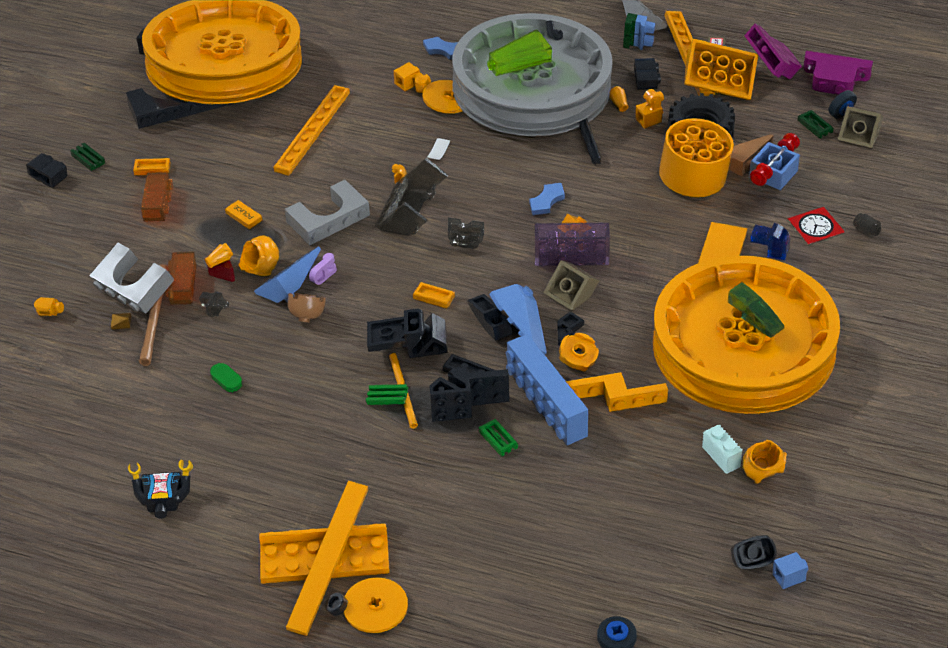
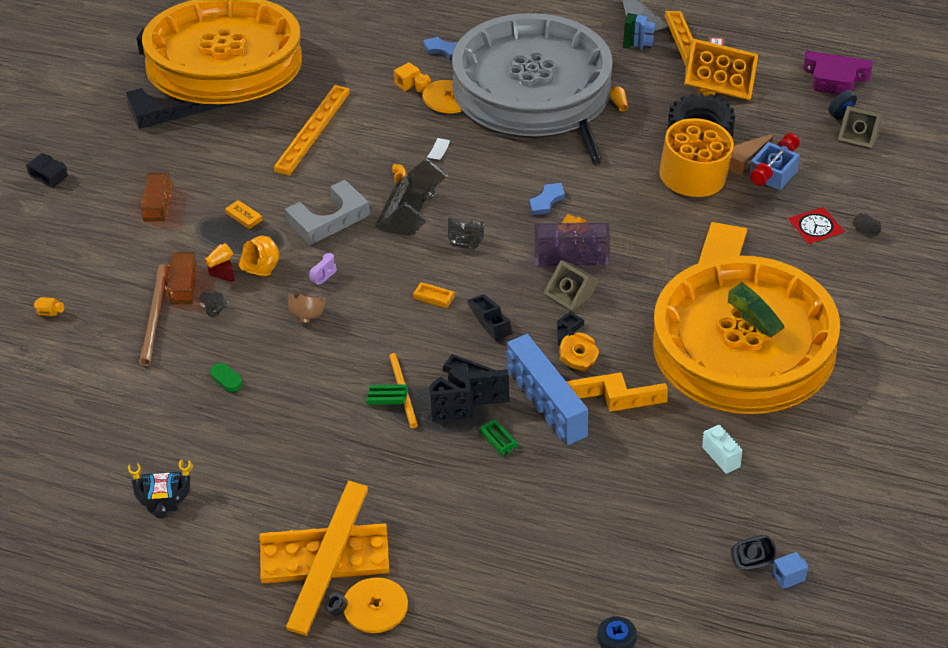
(90, 155): dark green tile -> none
(121, 321): pearl gold slope -> none
(139, 295): light grey arch -> none
(145, 166): light orange tile -> none
(289, 279): medium blue wedge -> none
(410, 331): black piece -> none
(520, 54): clear neon green slope -> none
(522, 311): medium blue wedge -> none
(552, 32): black arm -> none
(646, 73): black brick -> none
(651, 111): light orange brick -> none
(763, 461): light orange helmet -> none
(773, 52): magenta brick -> none
(775, 238): clear blue brick -> none
(812, 125): dark green tile -> none

